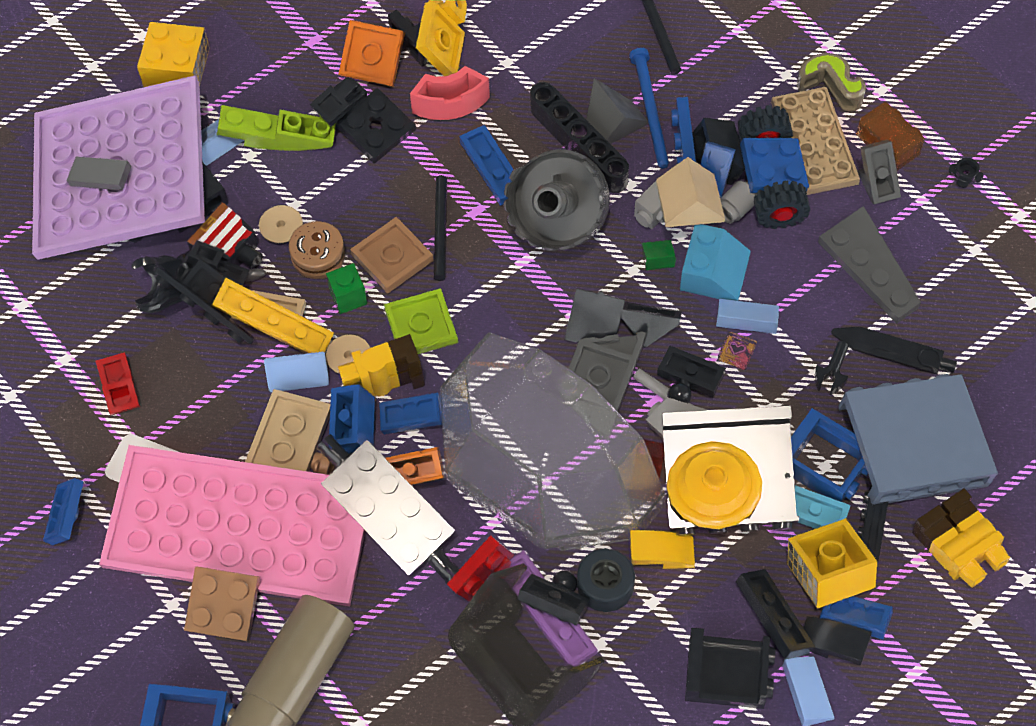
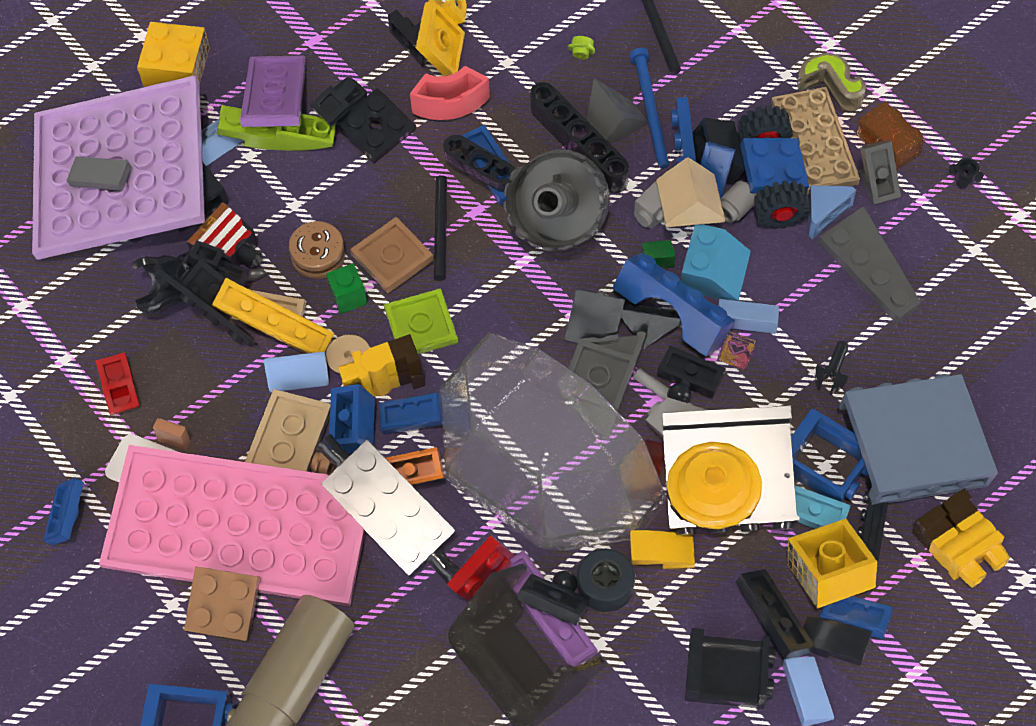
(171, 433): none -> nougat tile
(273, 91): none -> medium lavender tile
(279, 223): tan piece -> none
(371, 53): orange tile -> none
(473, 152): none -> black beam
(582, 47): none -> lime plate
(702, 322): none -> blue arch
(827, 205): none -> medium blue slope
(895, 349): black piece -> none

